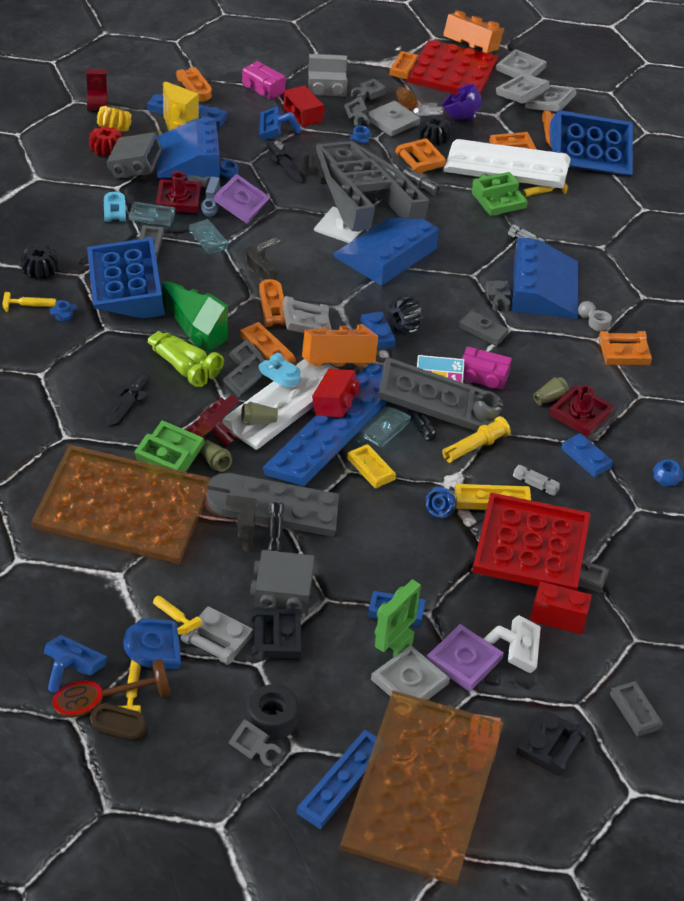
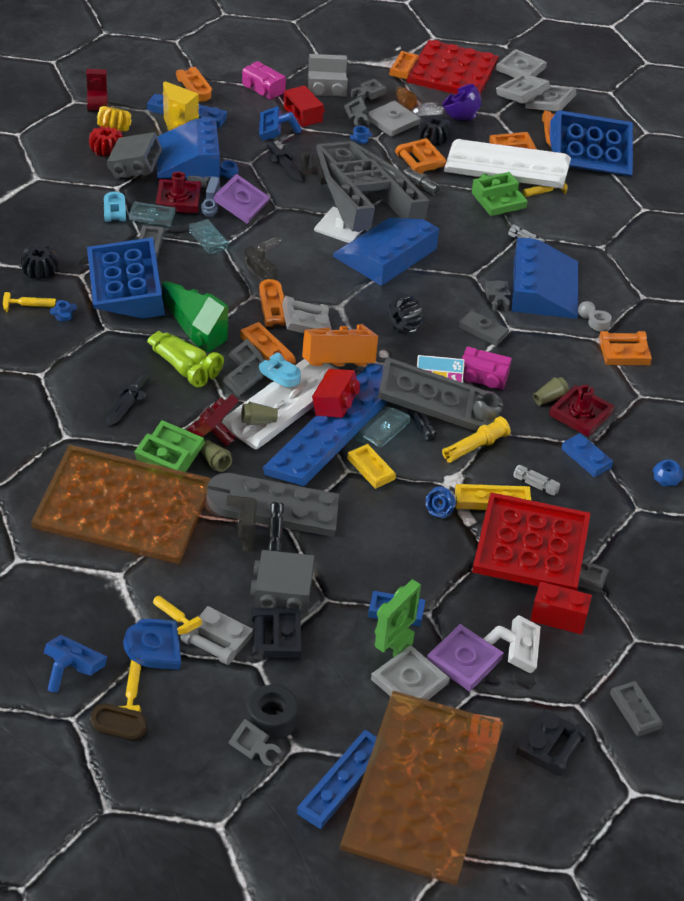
(83, 696): reddish brown piece -> none
(378, 324): blue plate -> none
(473, 31): orange wedge -> none

